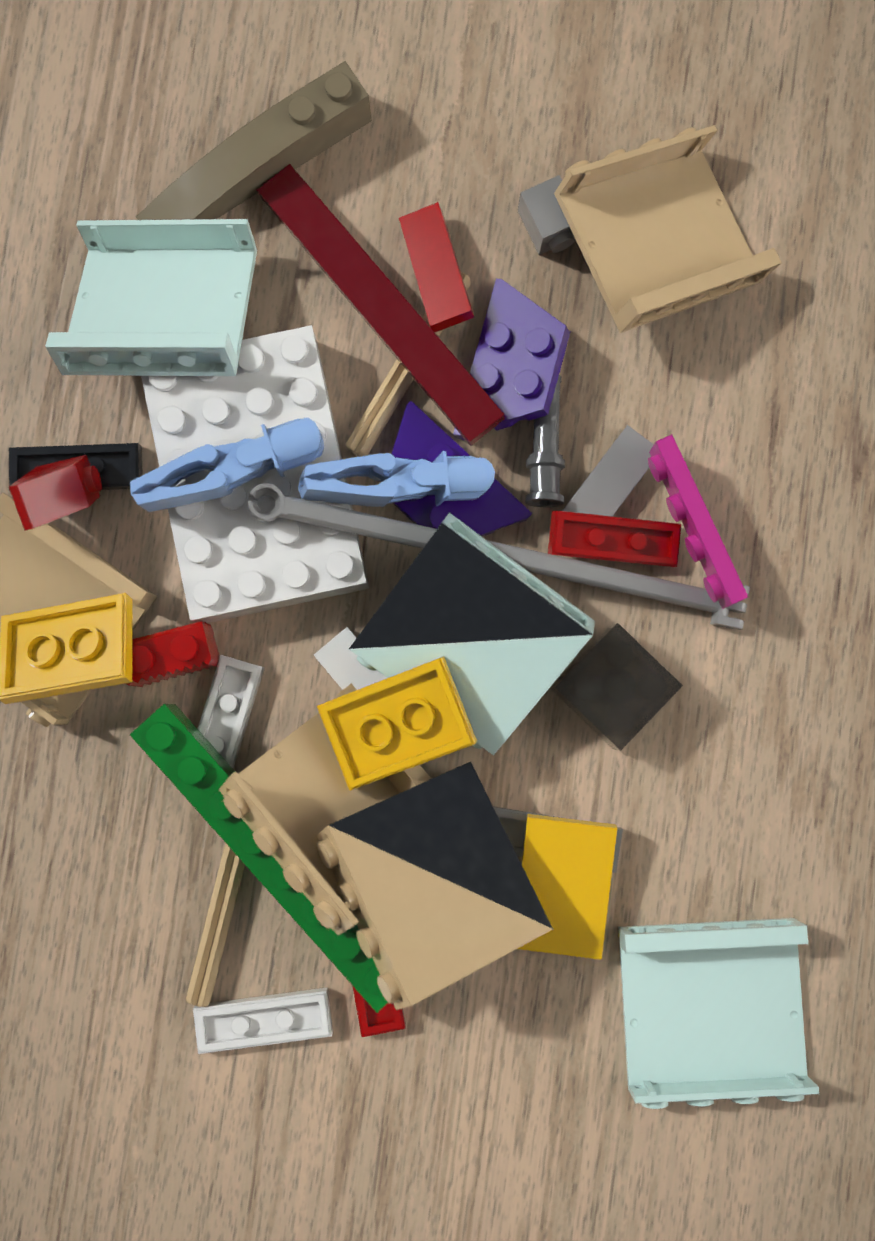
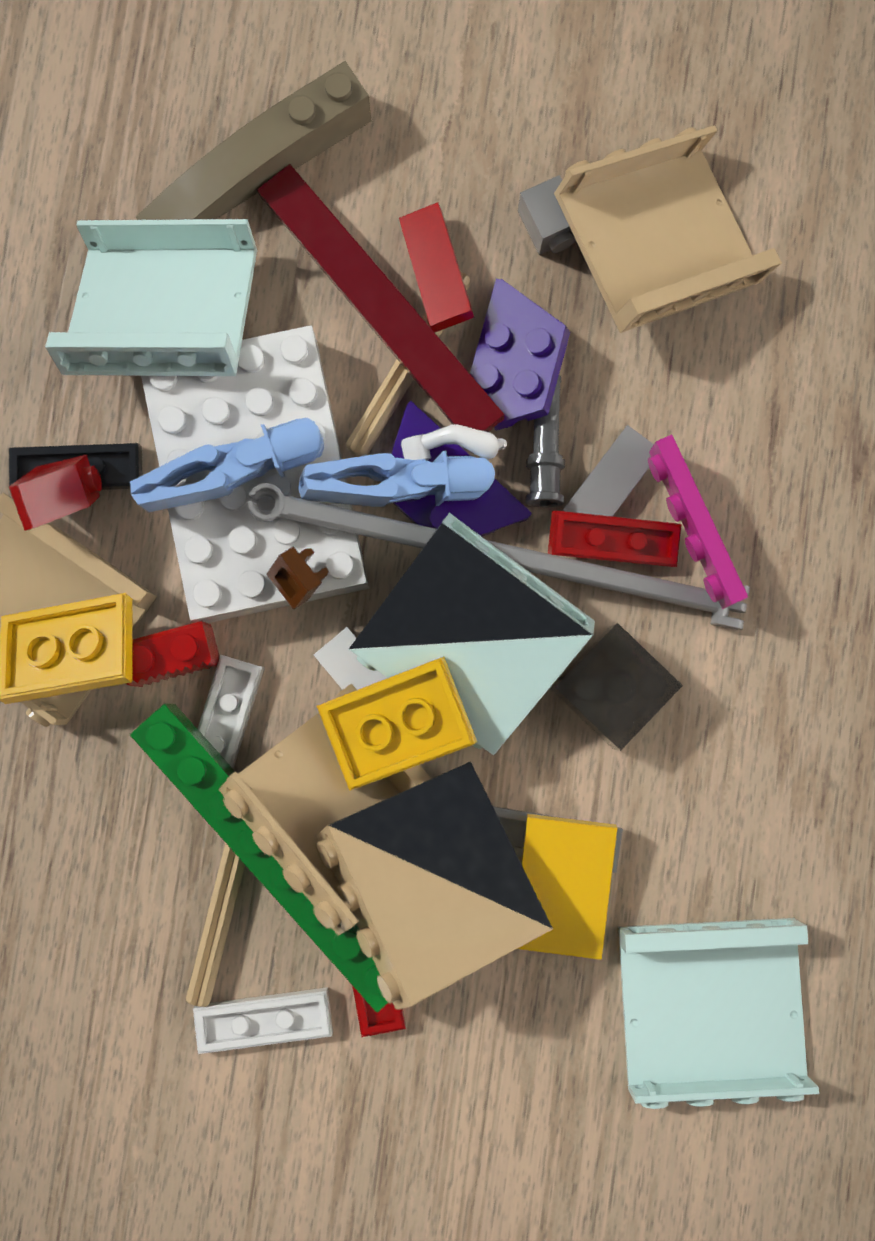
(295, 577): none -> reddish brown tile
(478, 442): none -> white piece

